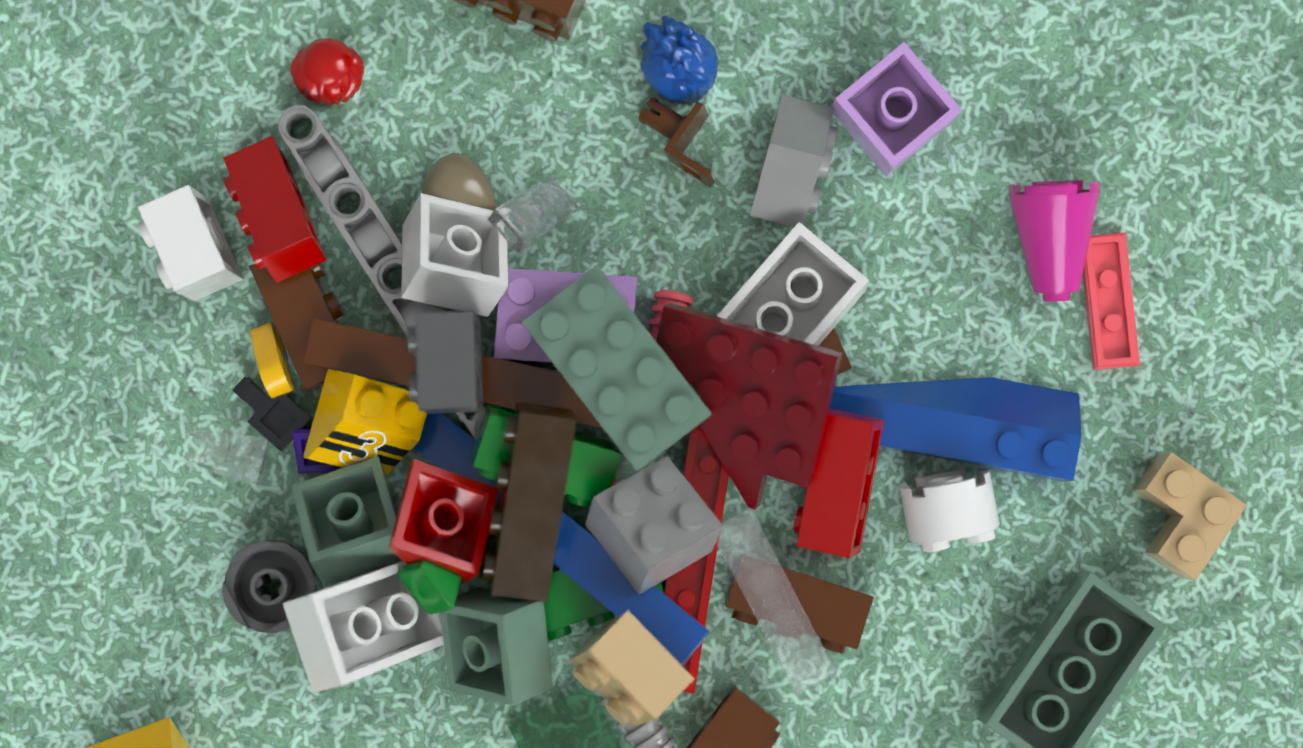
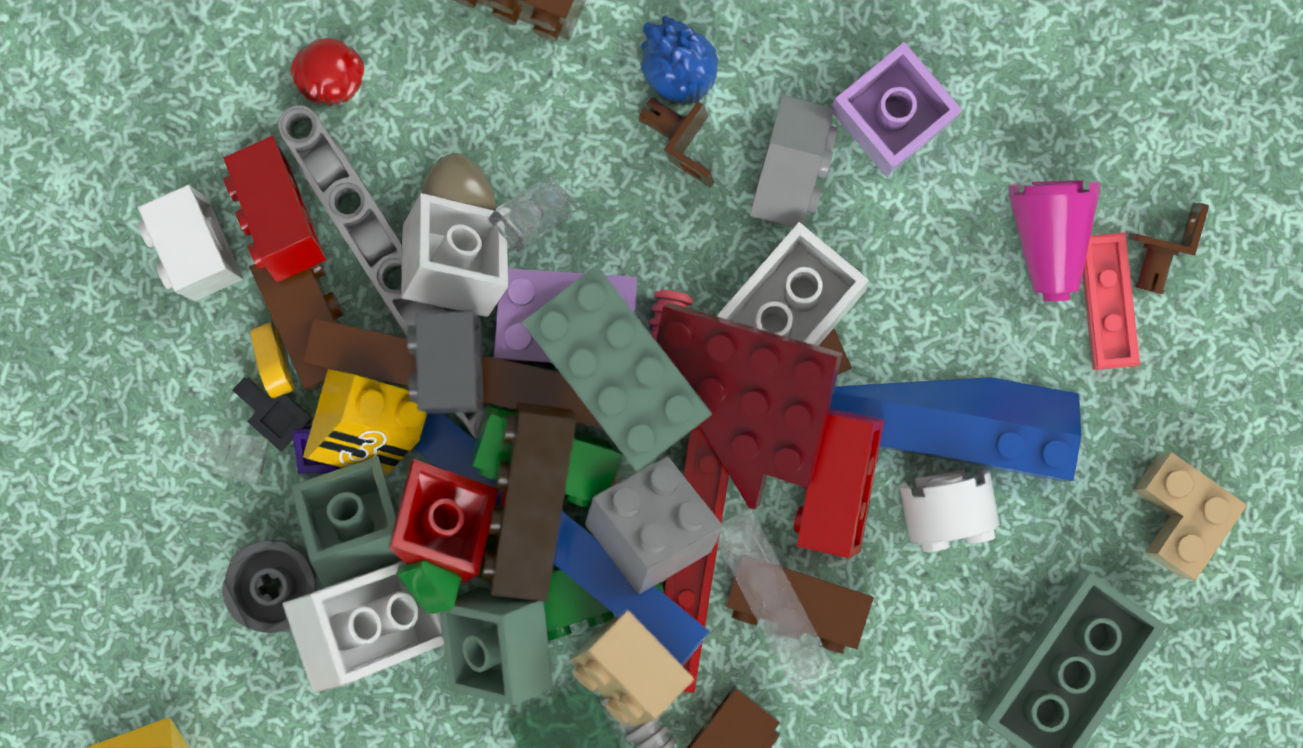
(1160, 252): none -> reddish brown bracket

